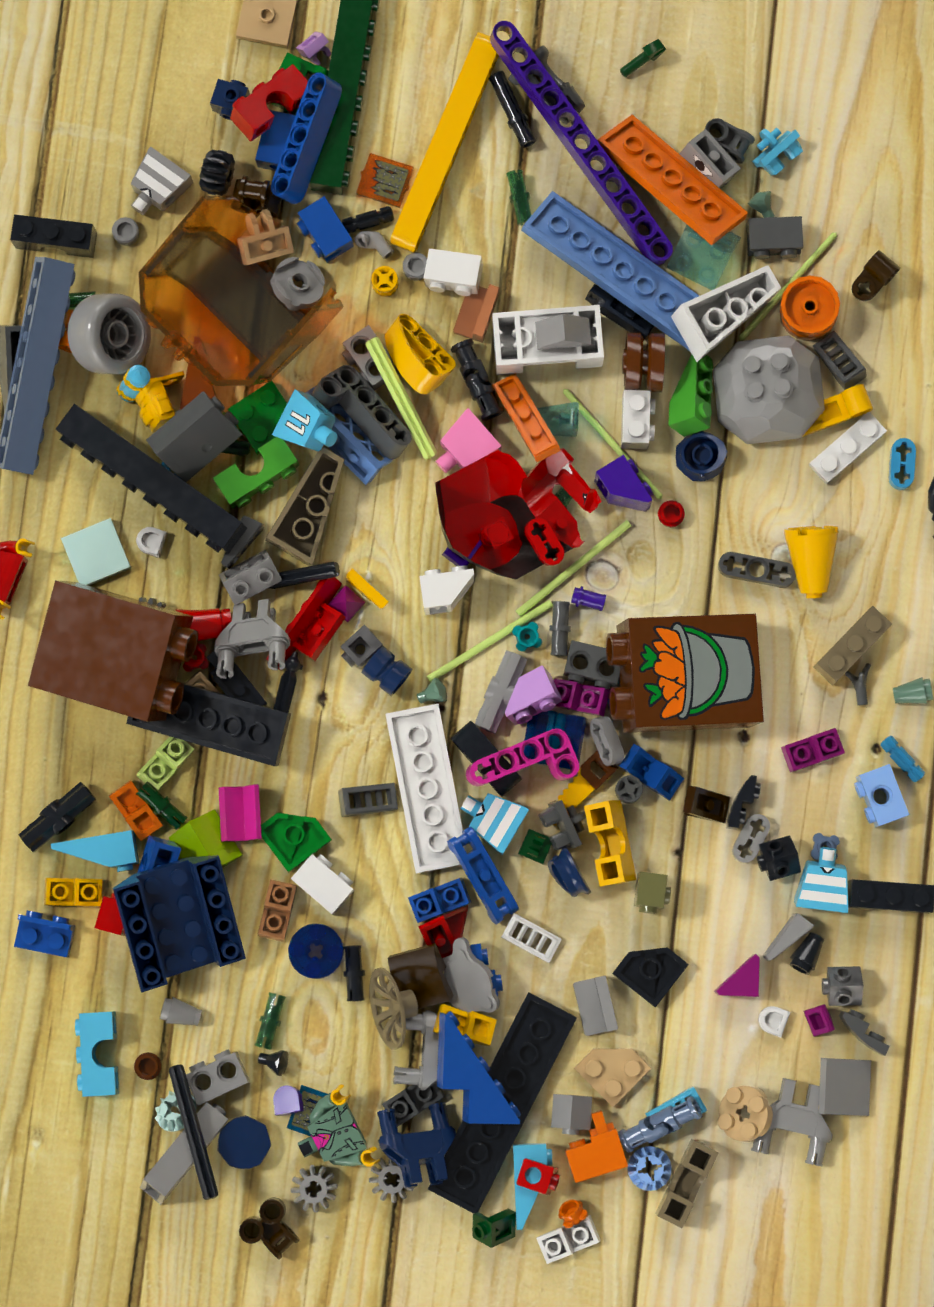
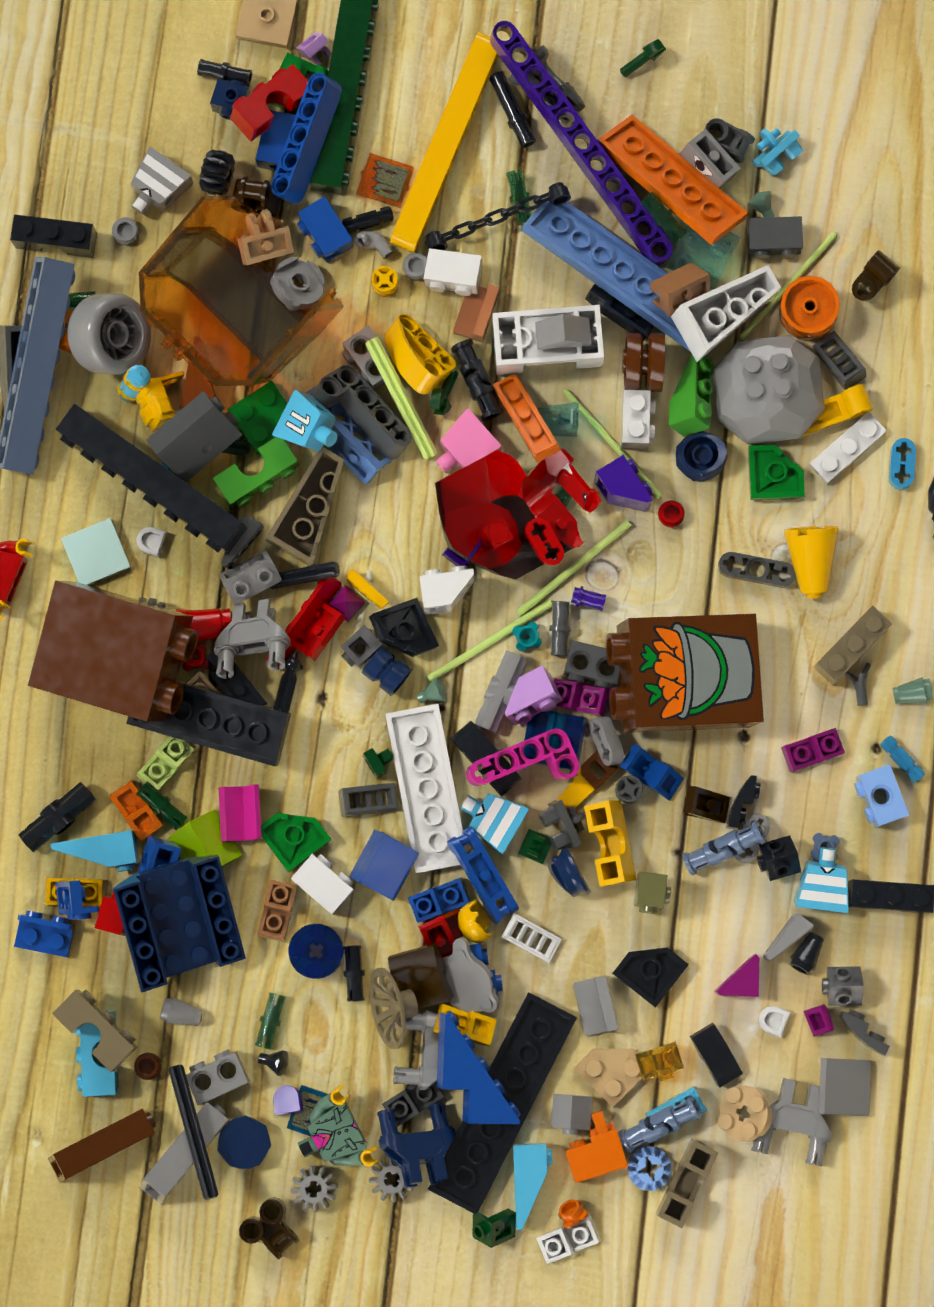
(70, 898): none -> blue bracket
(102, 1144): none -> reddish brown slope
(114, 1044): none -> dark tan arch
(166, 1118): light aqua gear -> none
(224, 72): none -> black pin
(376, 761): none -> dark green tile
(384, 865): none -> blue slope
(405, 628): none -> black plate
(439, 397): none -> dark green bar
(474, 922): none -> yellow hair
(548, 1181): red bracket -> none
(557, 195): none -> black piece
(659, 1062): none -> clear yellow brick
(663, 217): none -> clear green pin
(680, 287): none -> medium nougat hinge
(716, 1055): none -> black slope
(728, 846): none -> sand blue piece
(773, 474): none -> green plate

